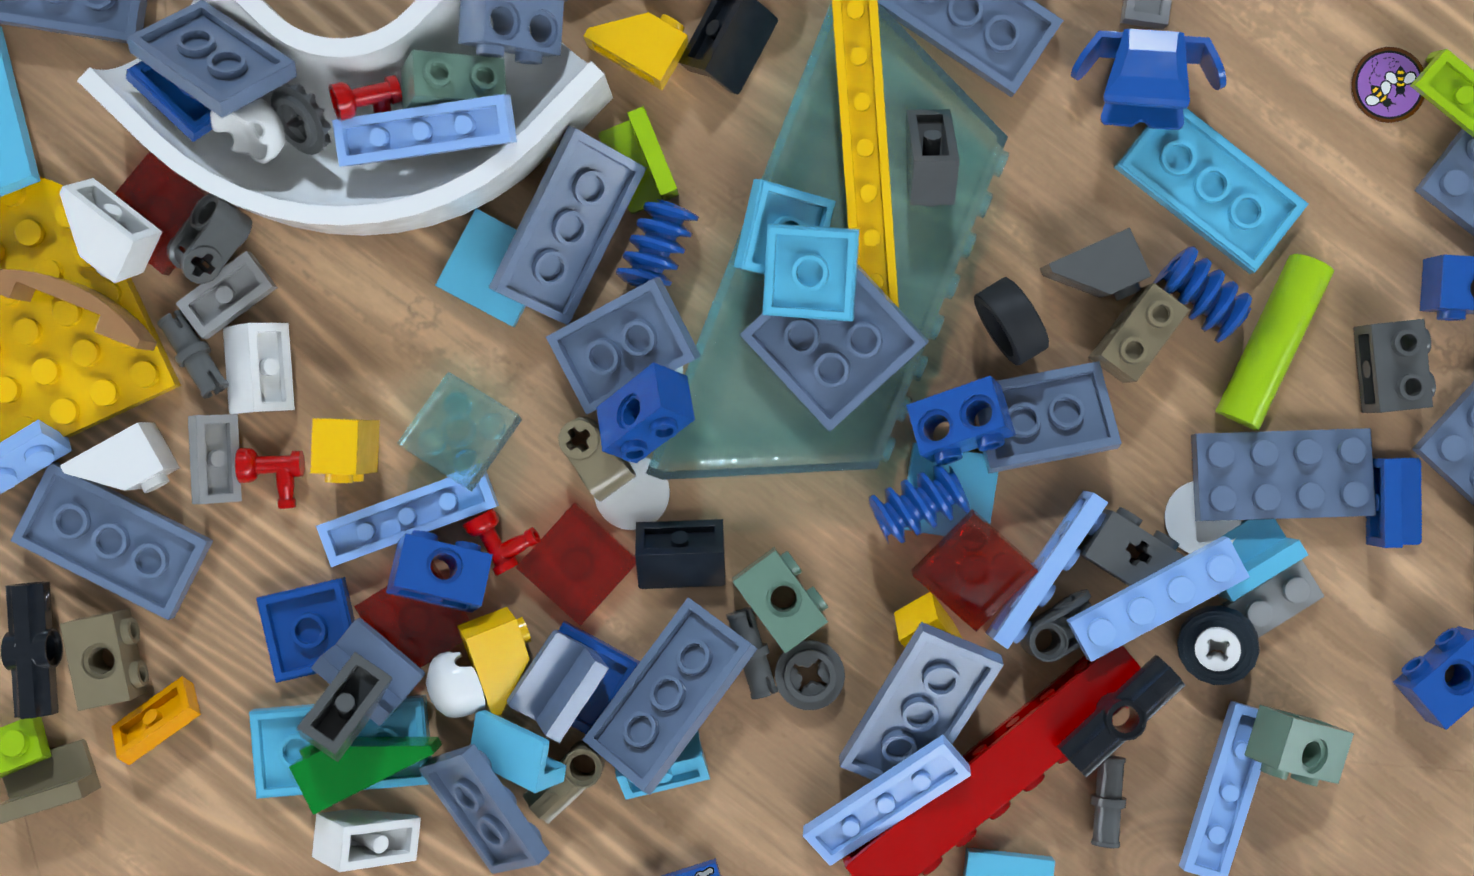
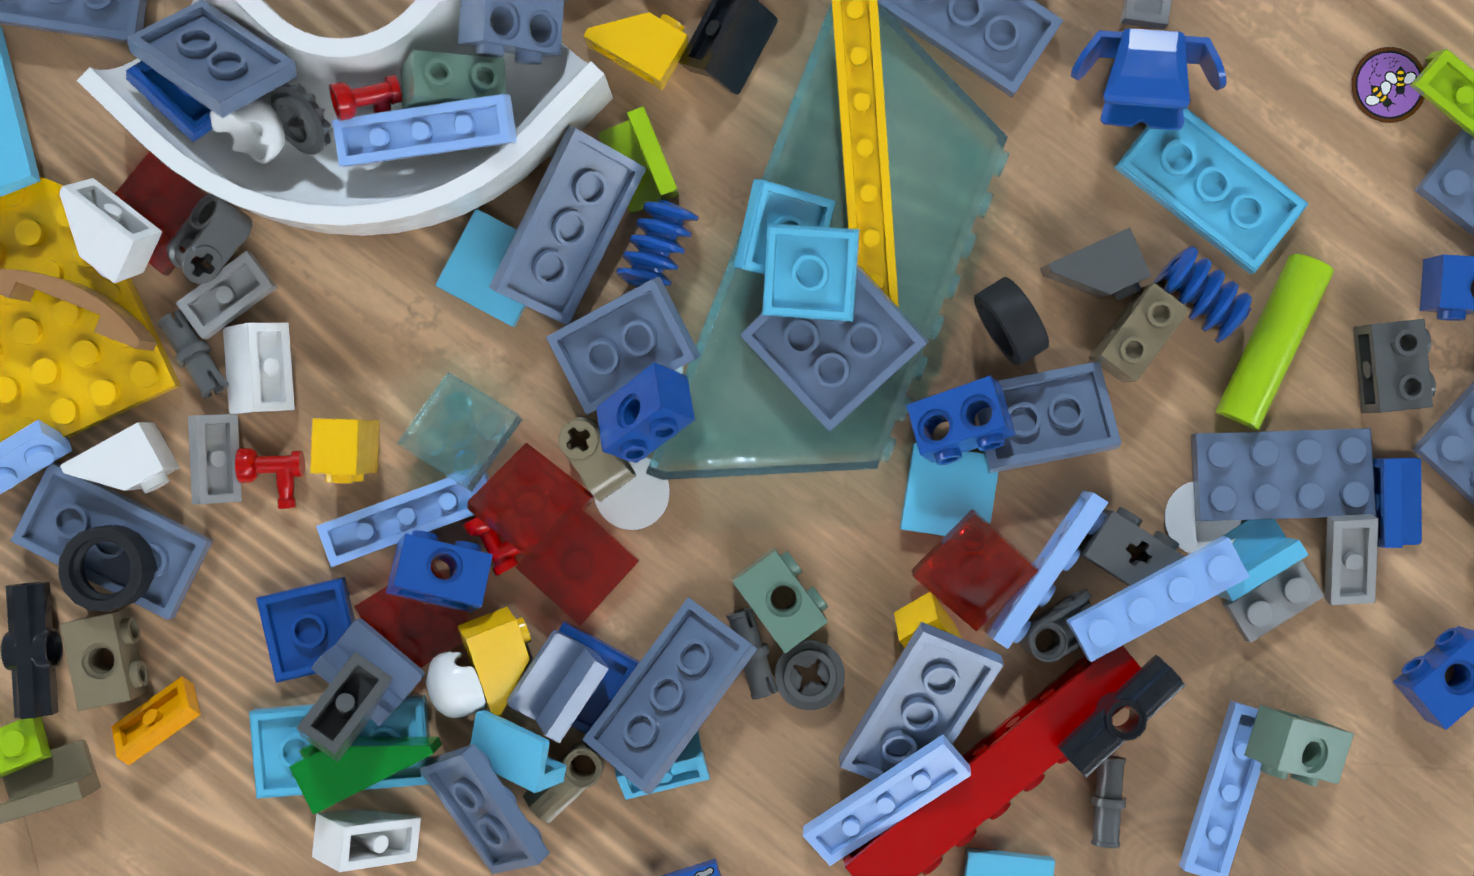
(72, 567): none -> black tyre
(530, 502): none -> clear red plate
(680, 554): black panel -> none
(919, 503): blue piece -> none
(931, 157): dark grey slope -> none
(1219, 630): black wheel -> none
(1351, 559): none -> light grey plate

